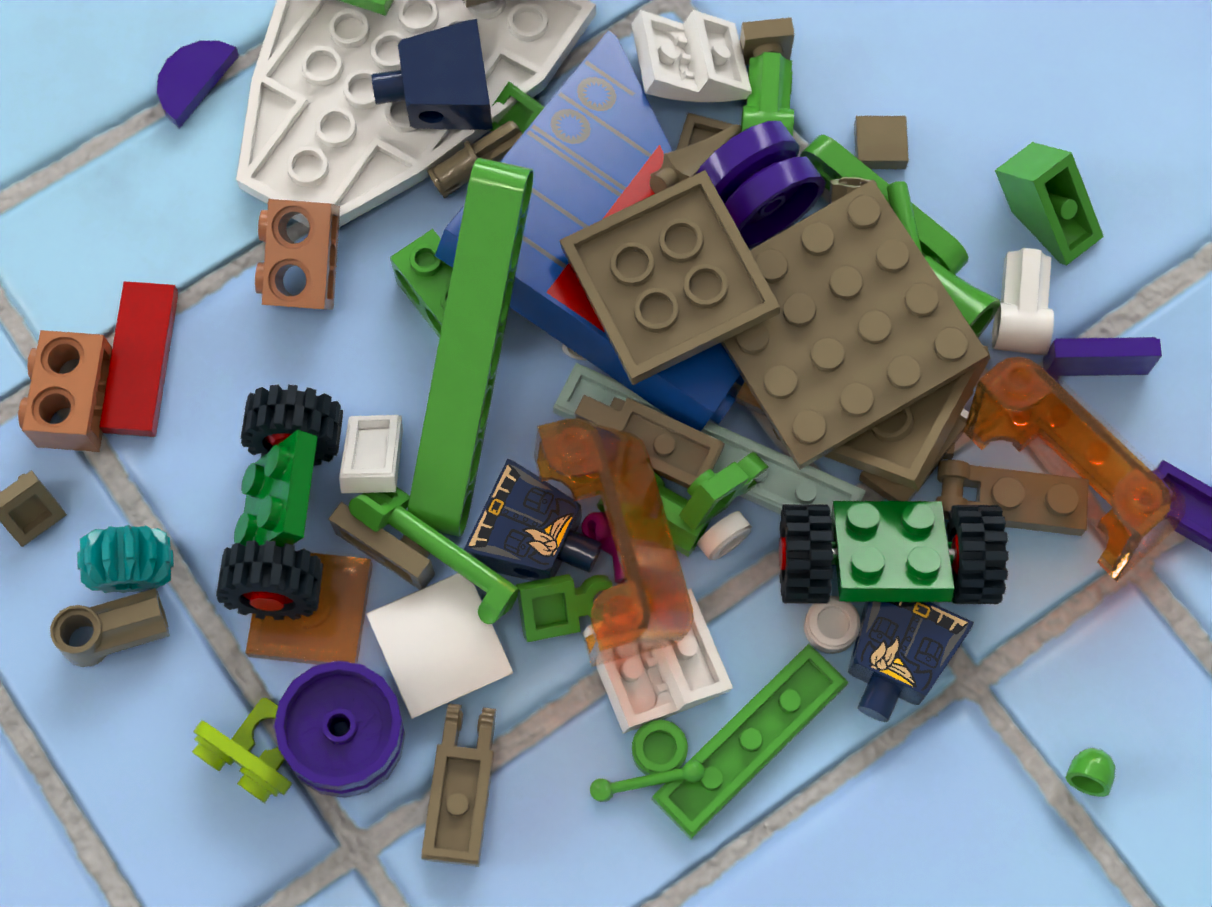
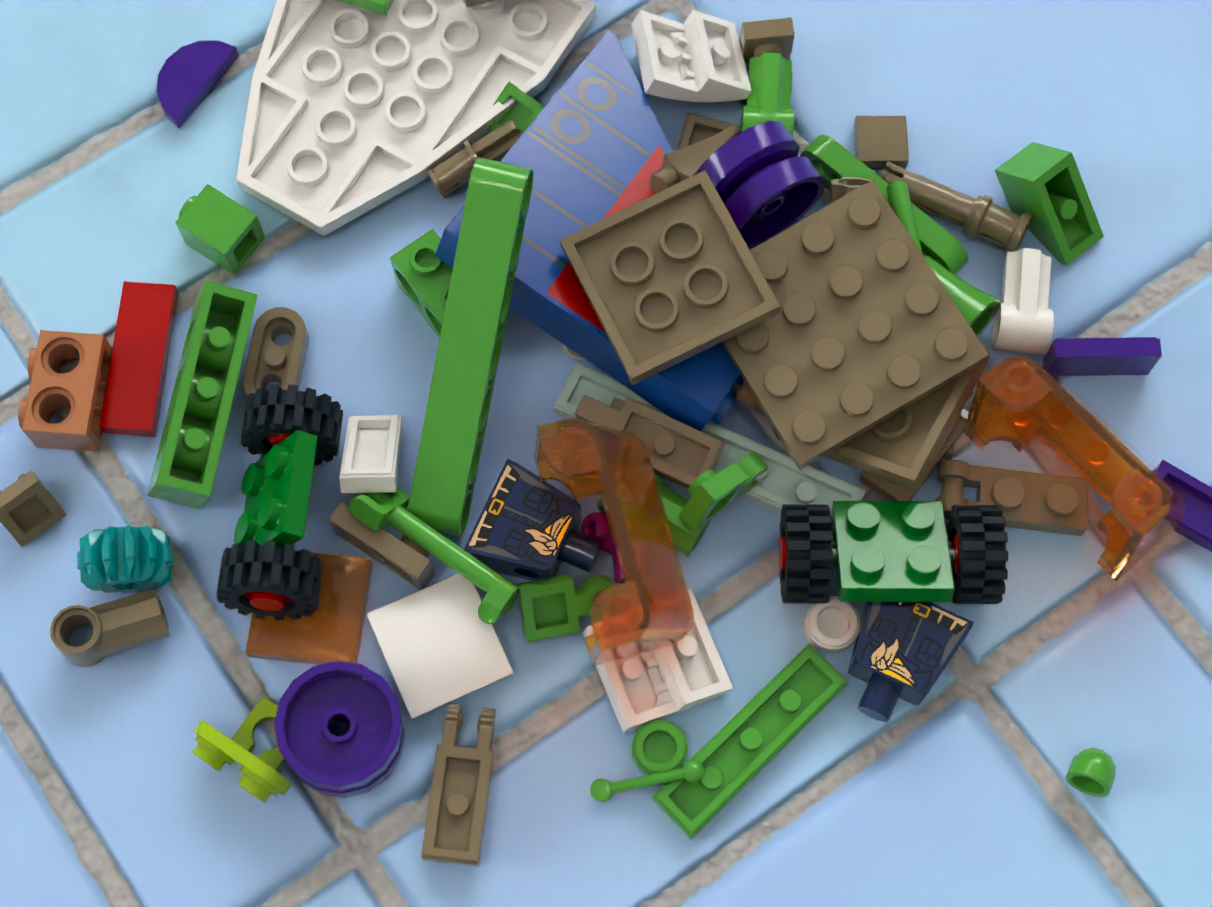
(202, 395): none -> bright green brick
(220, 229): none -> bright green brick
(275, 362): none -> dark tan plate
(314, 254): nougat brick -> none
(440, 79): dark blue torso -> none
(724, 535): white tile -> none
(975, 215): none -> dark tan pin

